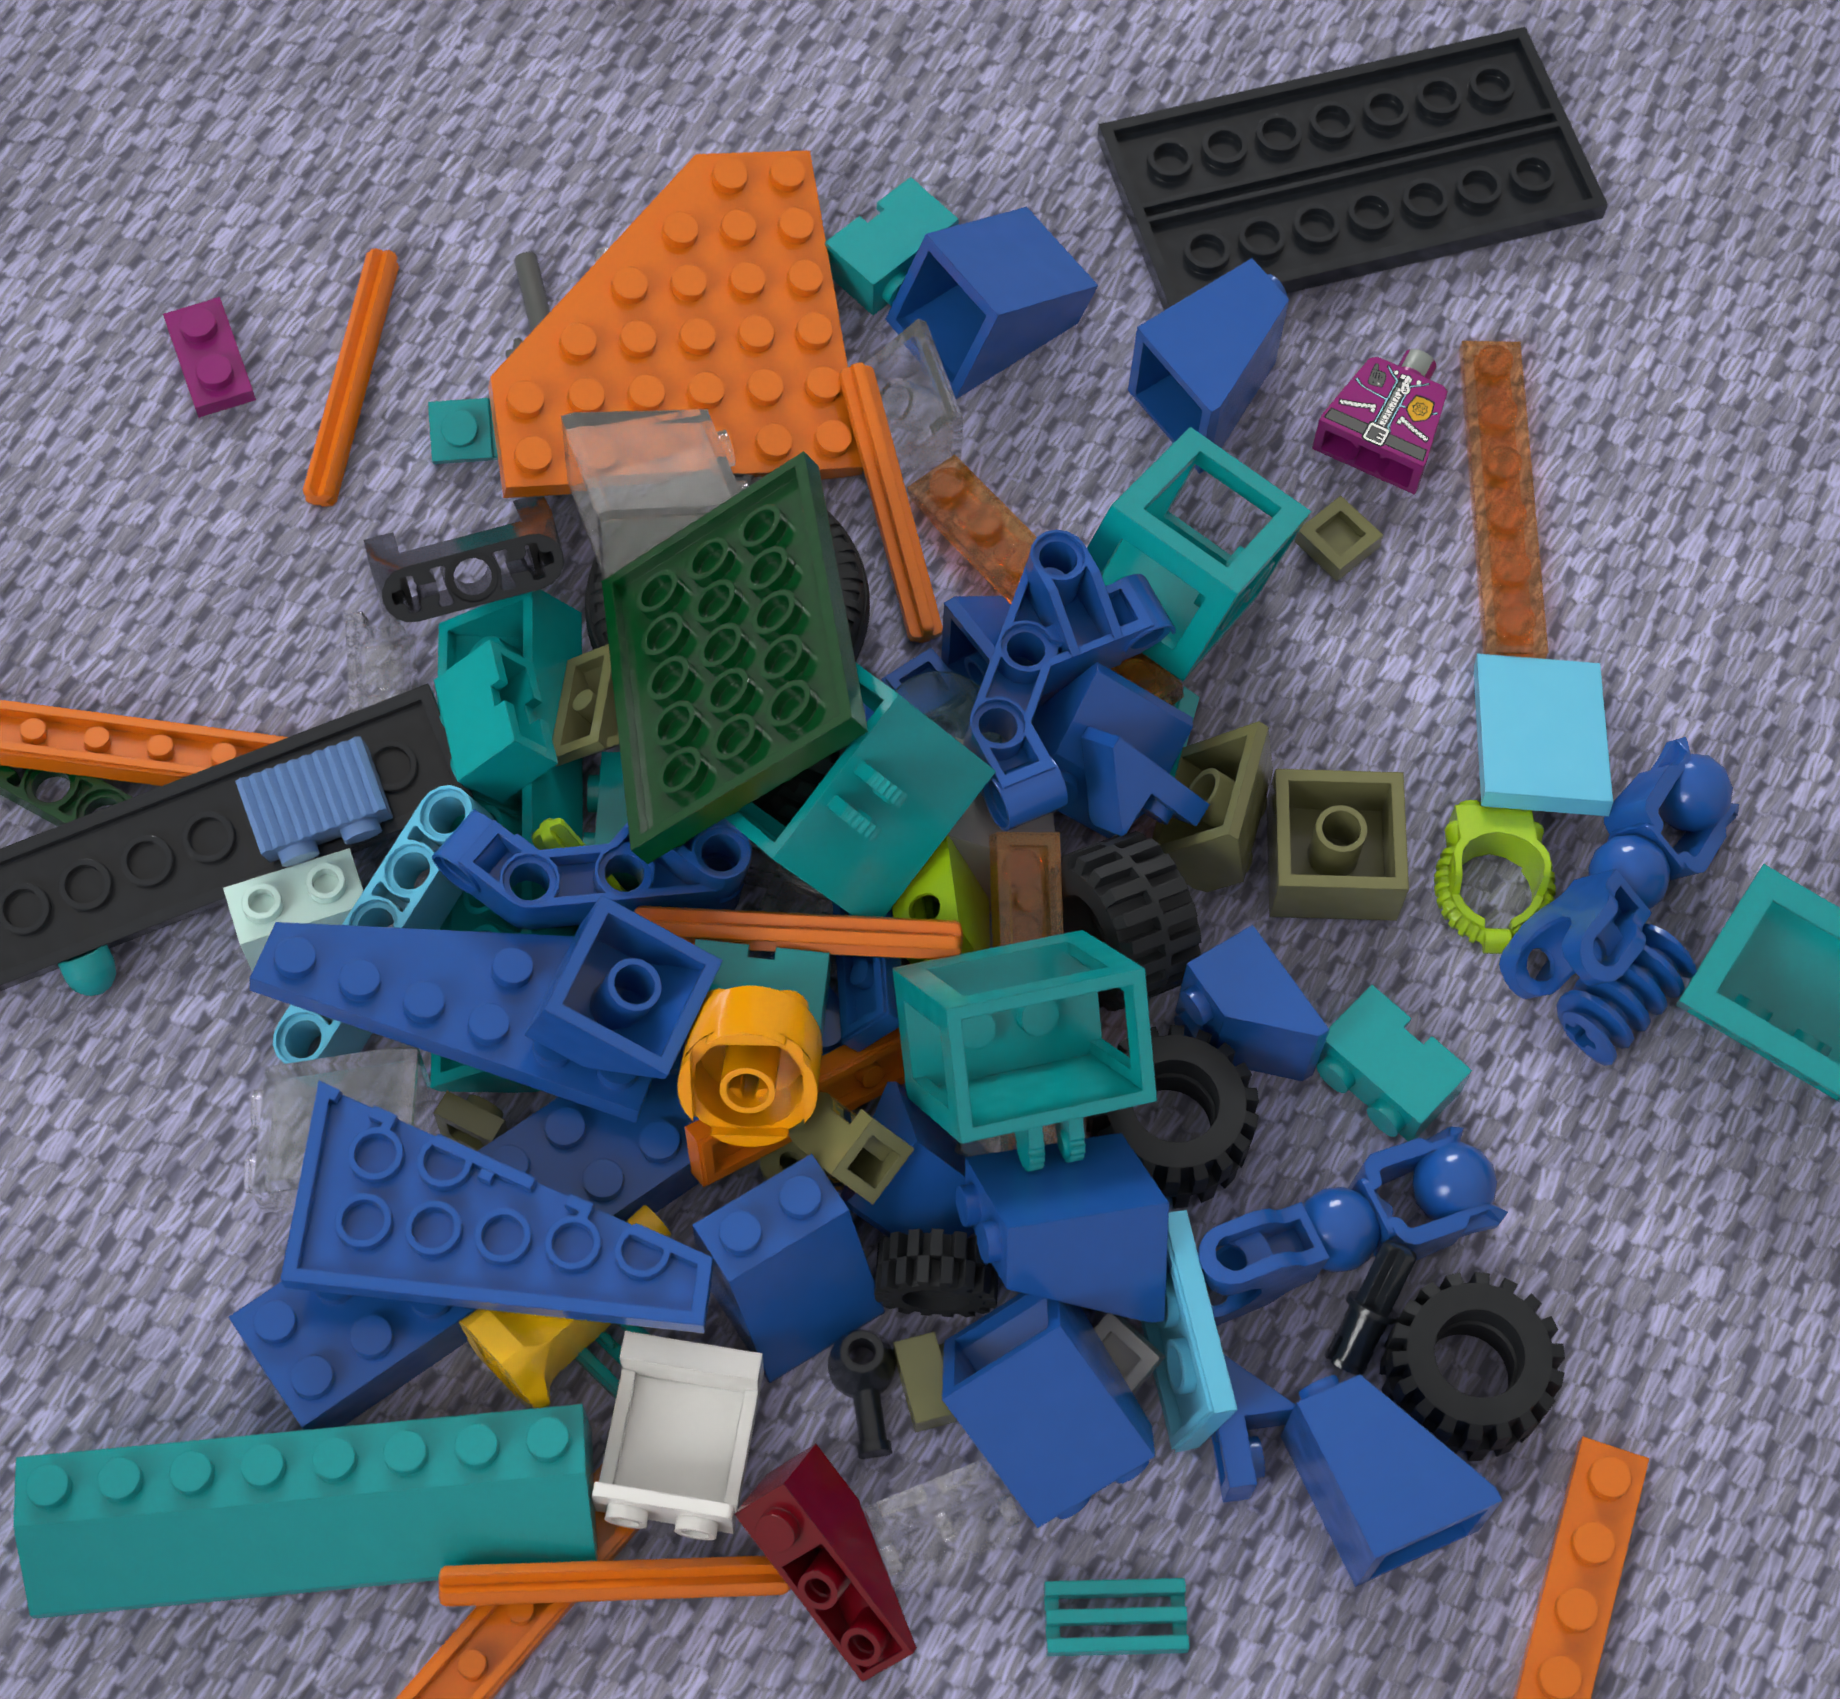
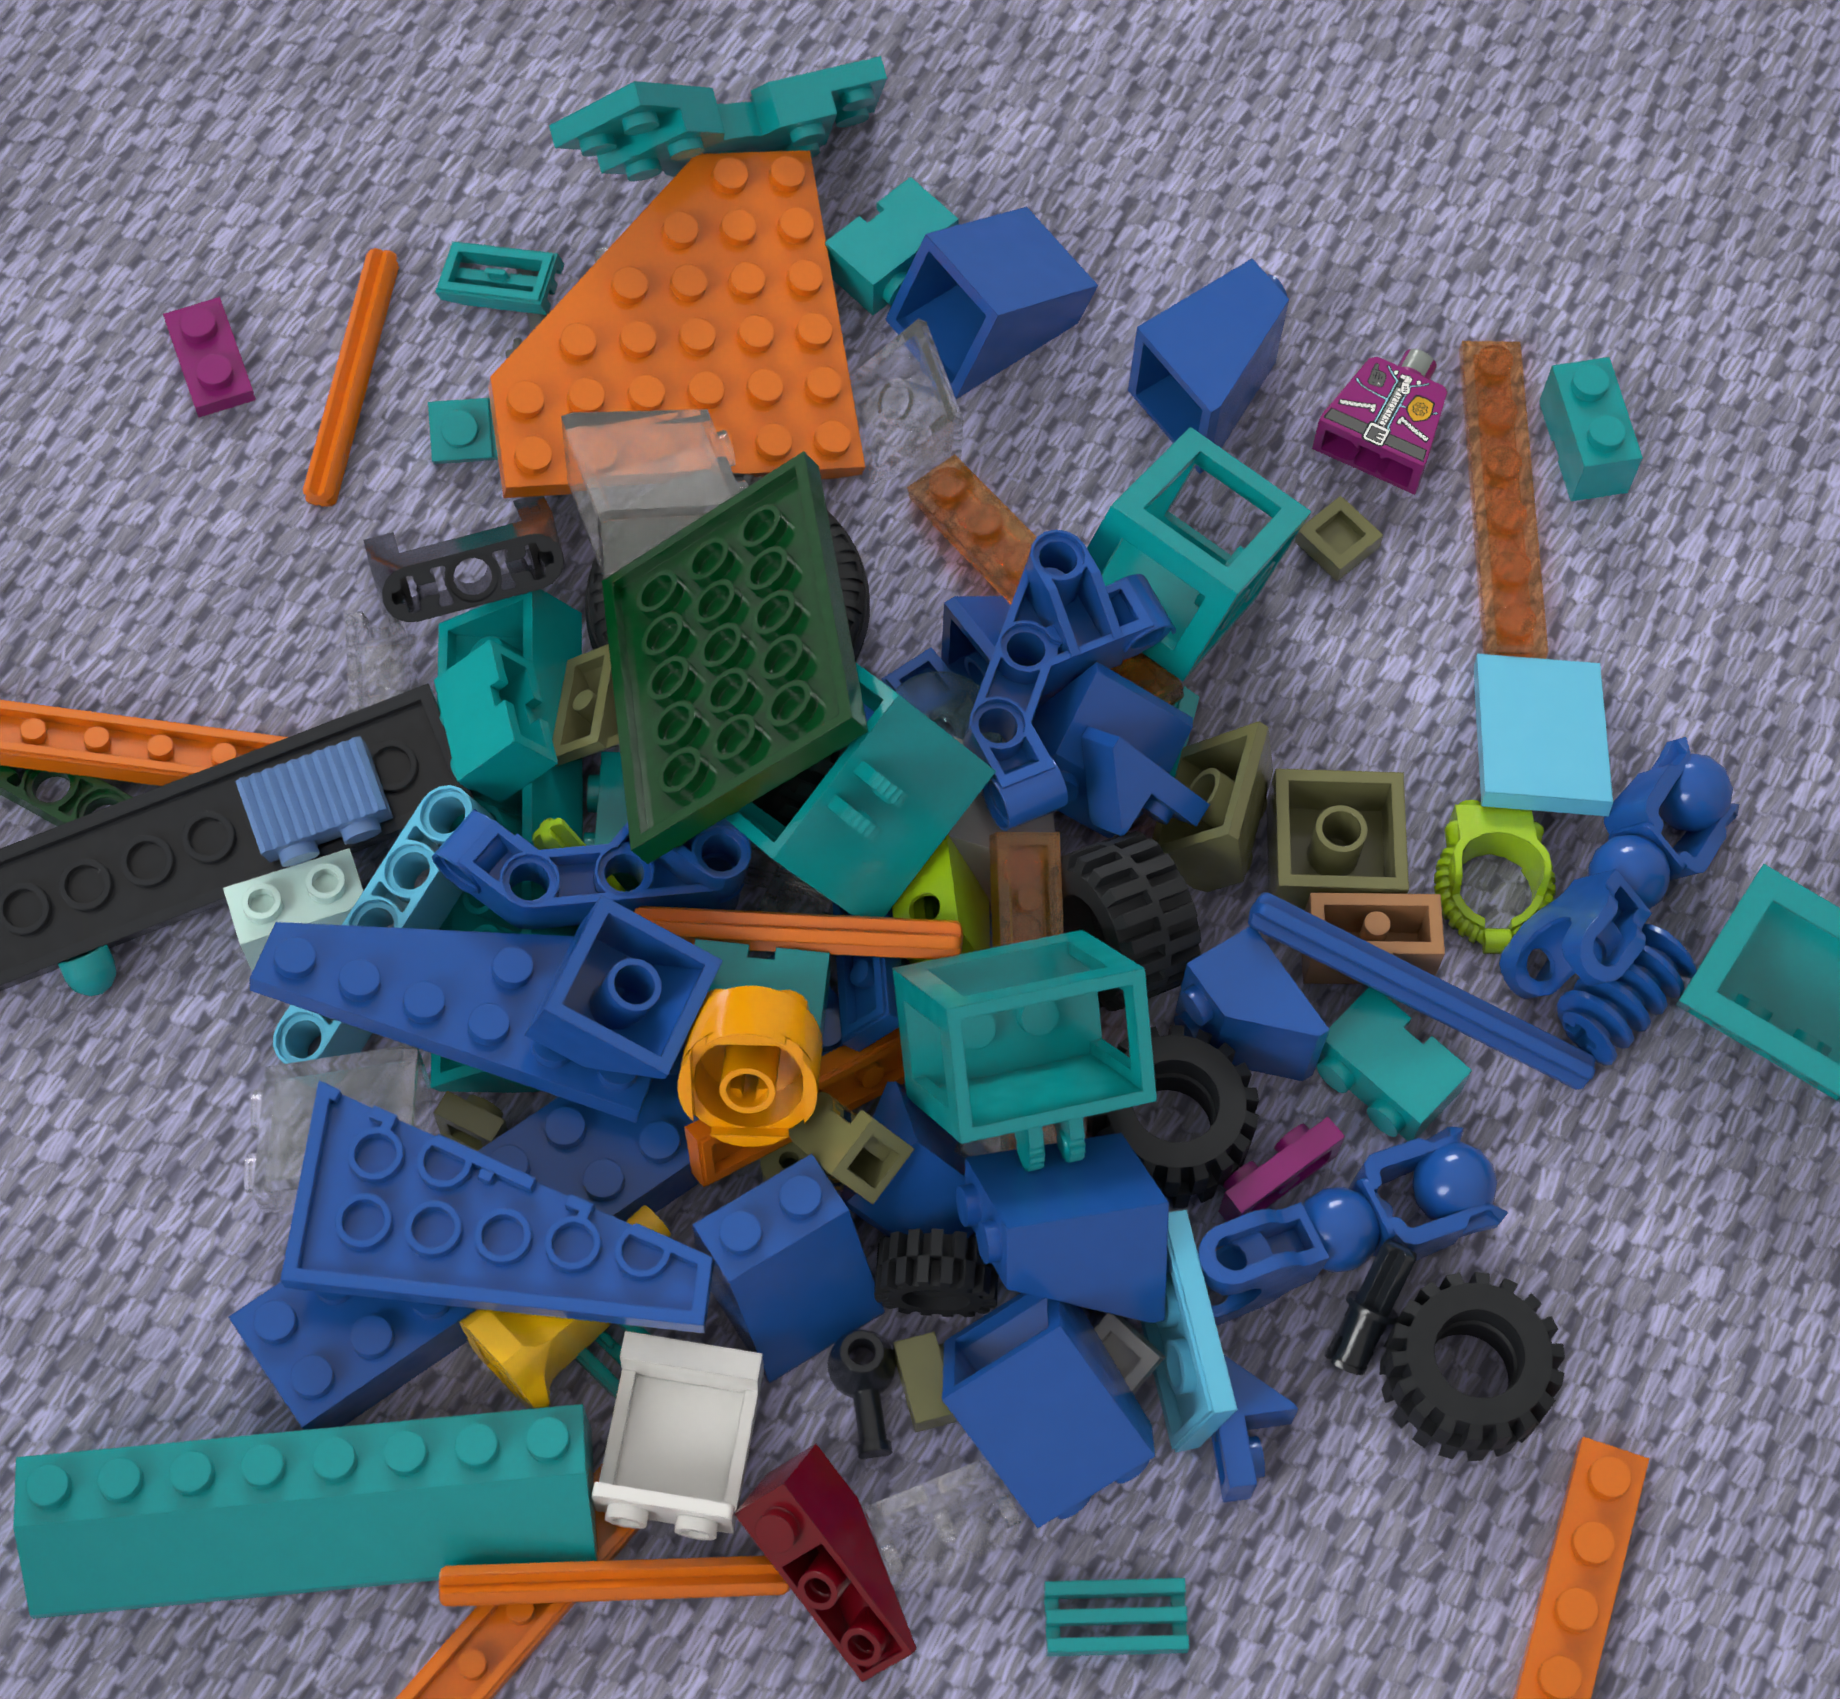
(496, 287): none -> teal tile
(666, 125): none -> teal plate
(890, 503): orange axle -> none
(1297, 1158): none -> magenta plate
(1353, 168): black plate -> none
(1381, 1478): blue slope -> none
(1397, 923): none -> medium nougat brick
(1421, 990): none -> blue axle
(1590, 429): none -> teal brick

